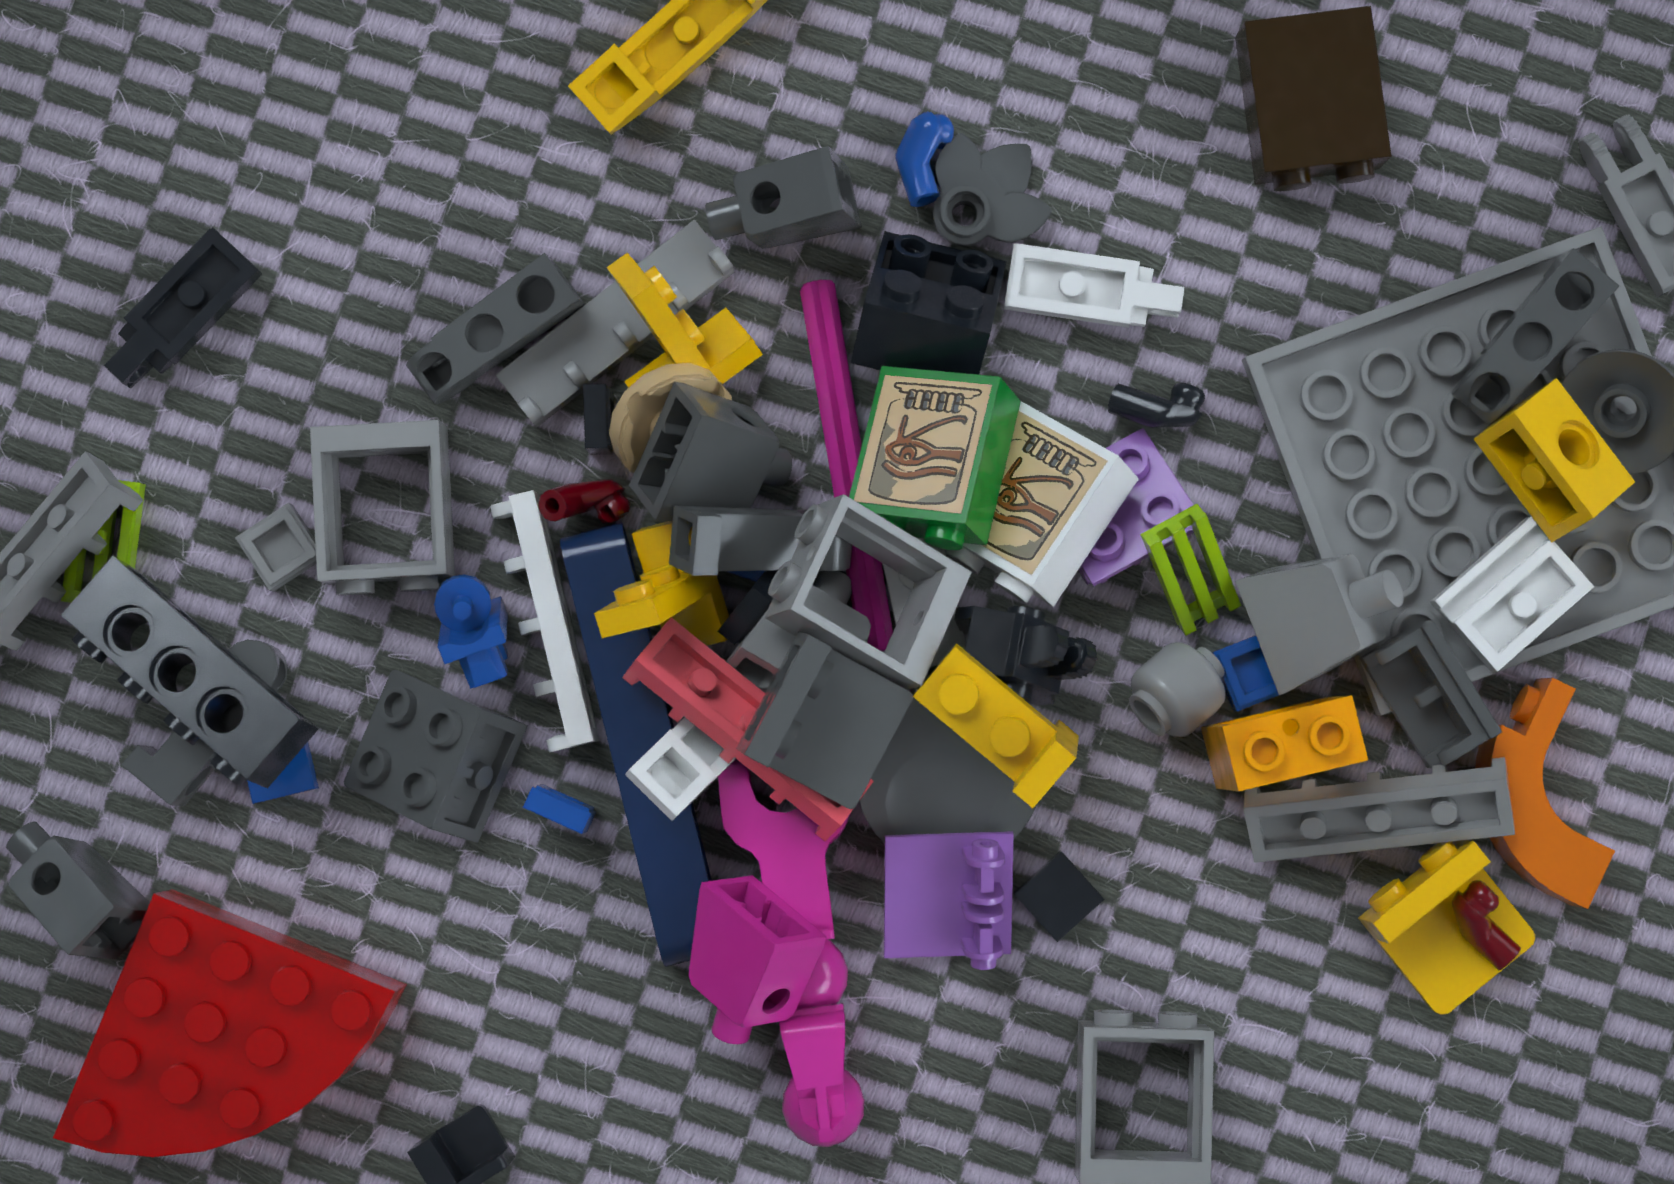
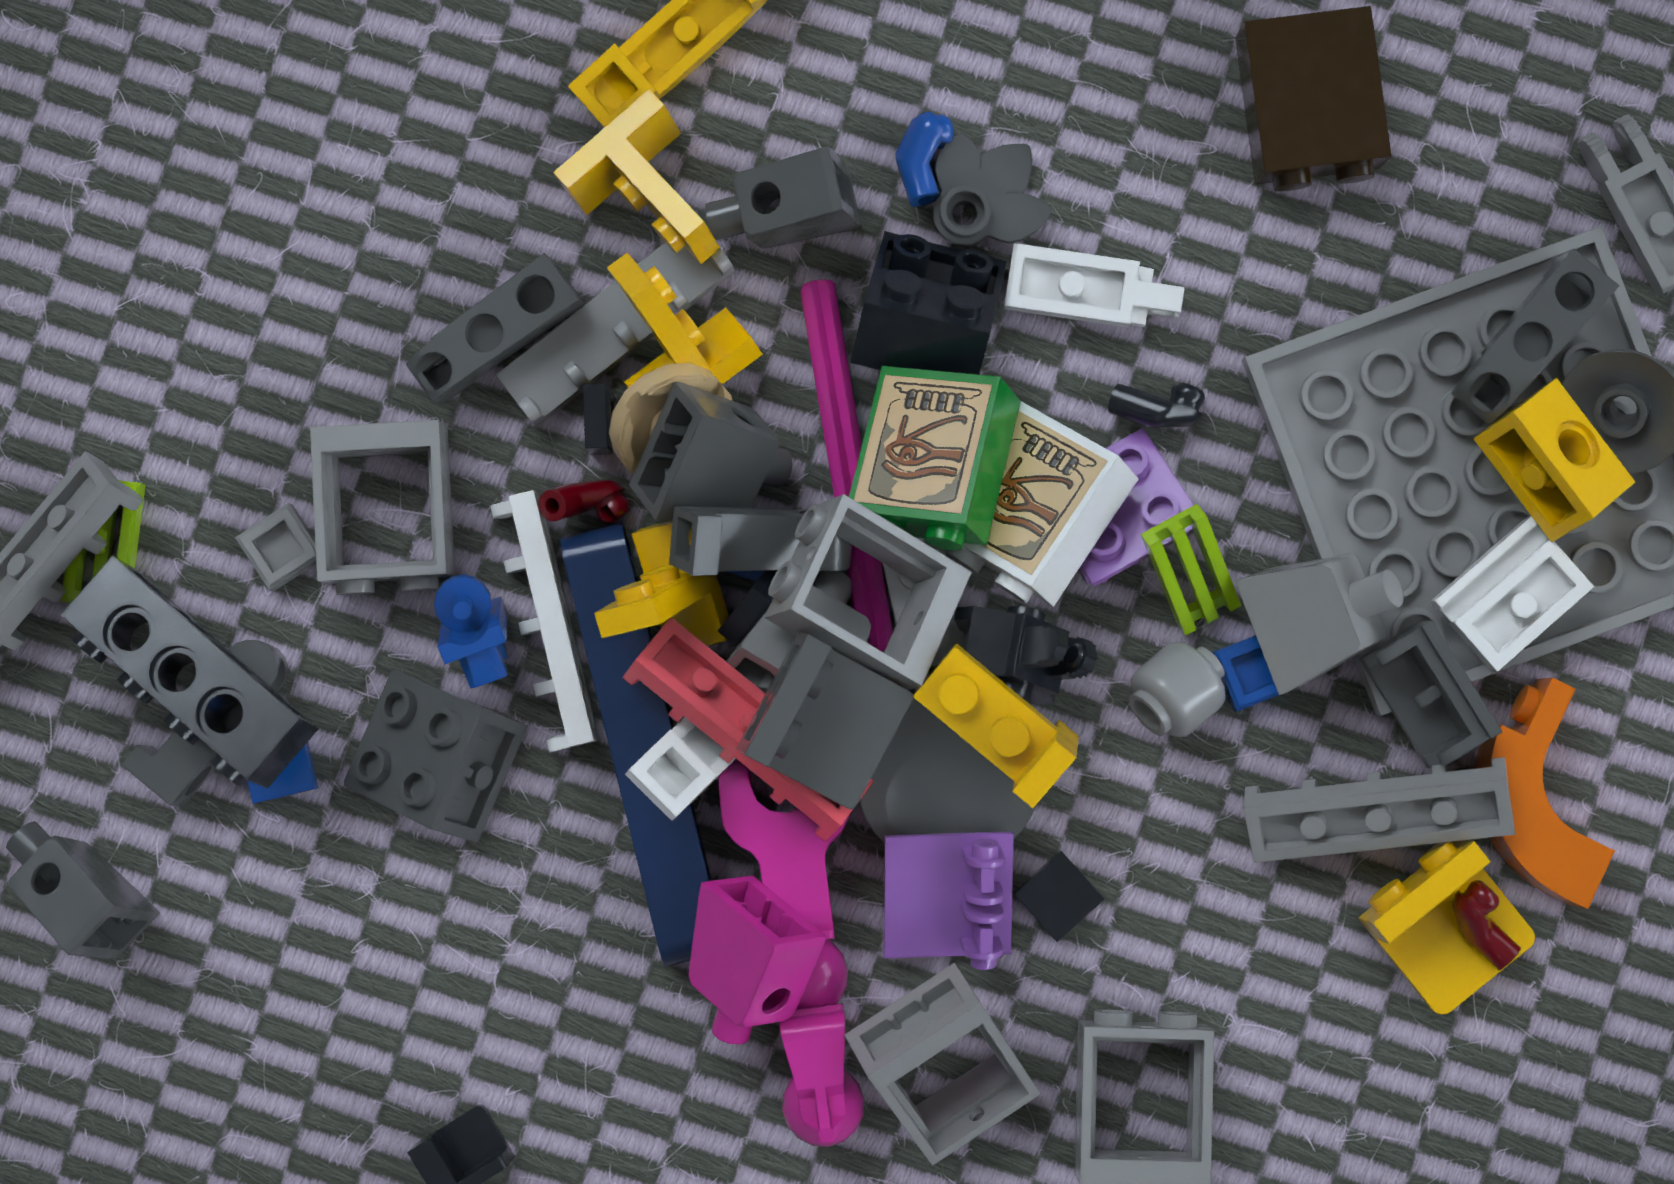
(182, 308): black hinge -> none
(218, 1033): red brick -> none
(560, 808): blue tile -> none
(620, 162): none -> yellow bracket
(918, 1029): none -> light grey window
(1284, 743): light orange window -> none

